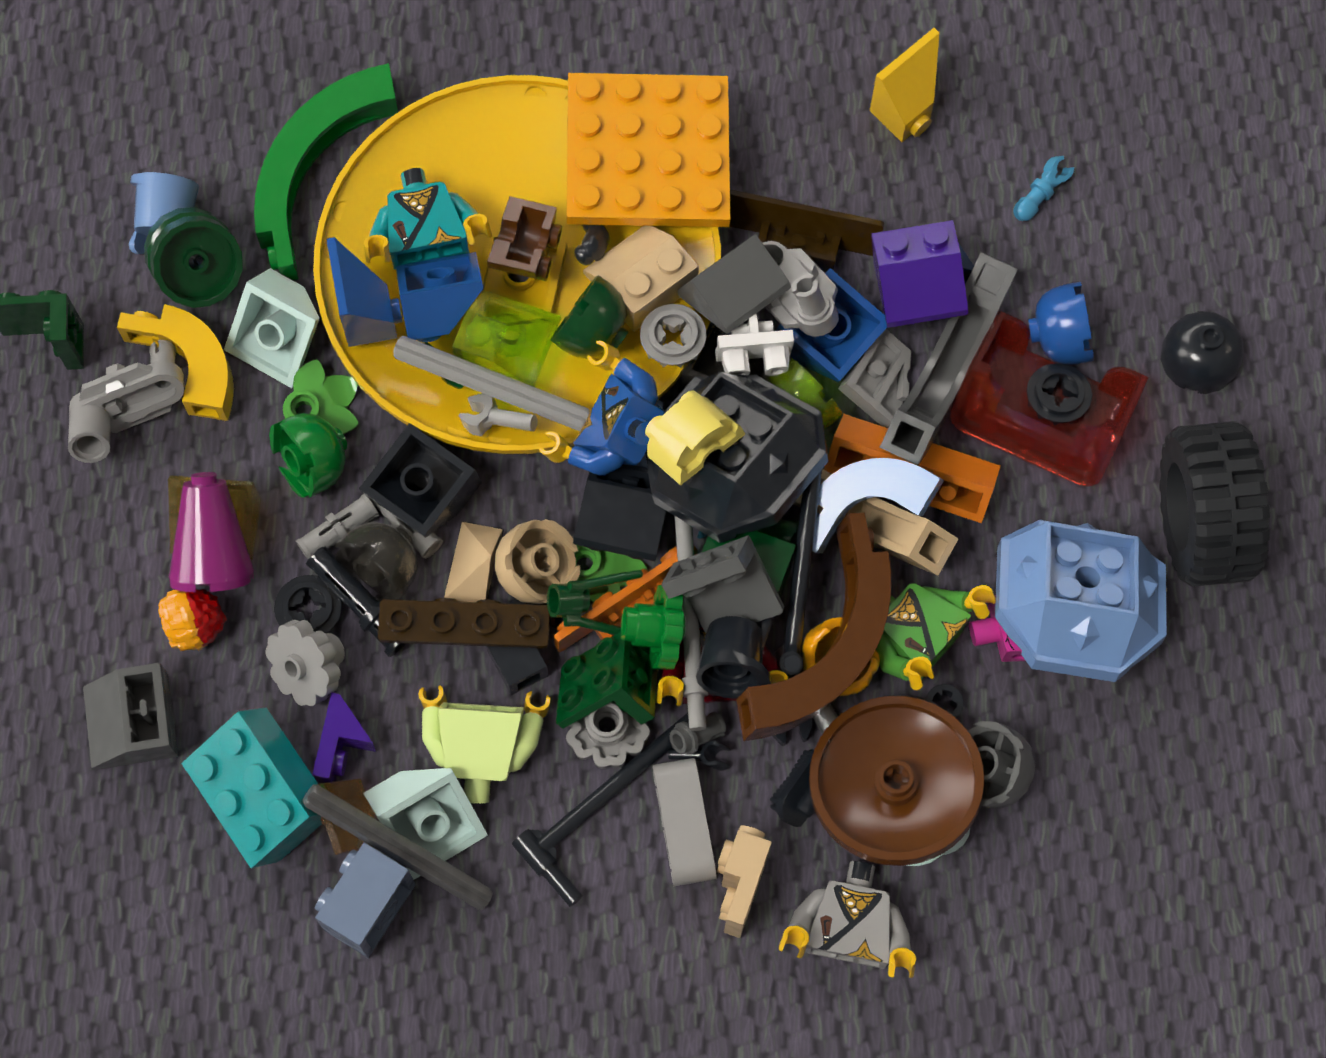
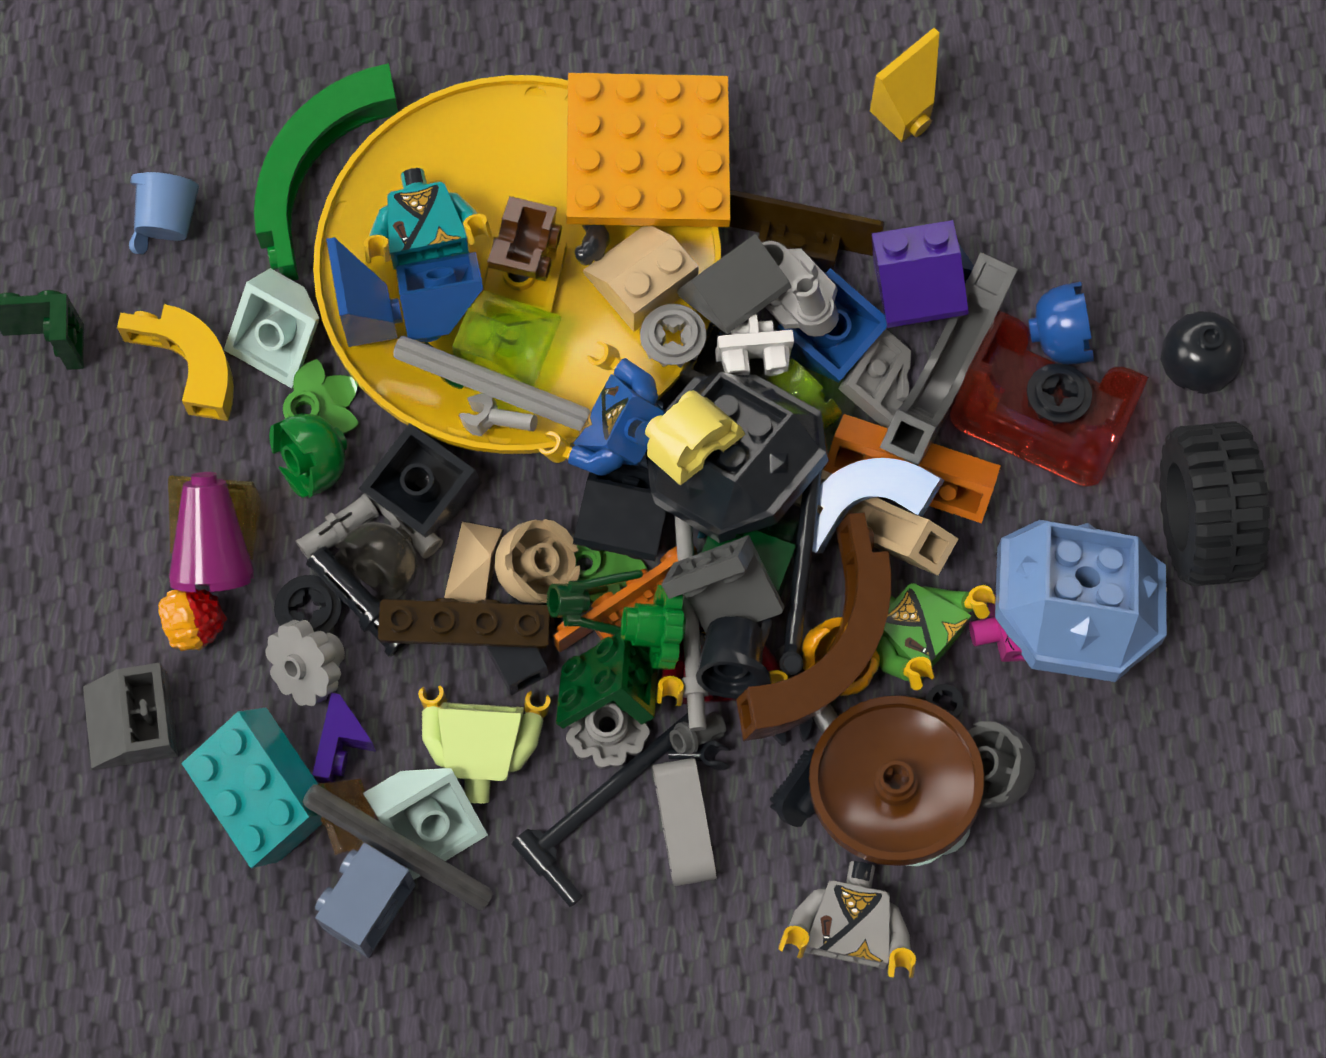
(122, 401): light grey piece -> none
(190, 280): dark green wheel -> none
(595, 317): dark green cylinder -> none
(742, 869): tan plate -> none
(1041, 189): dark azure piece -> none

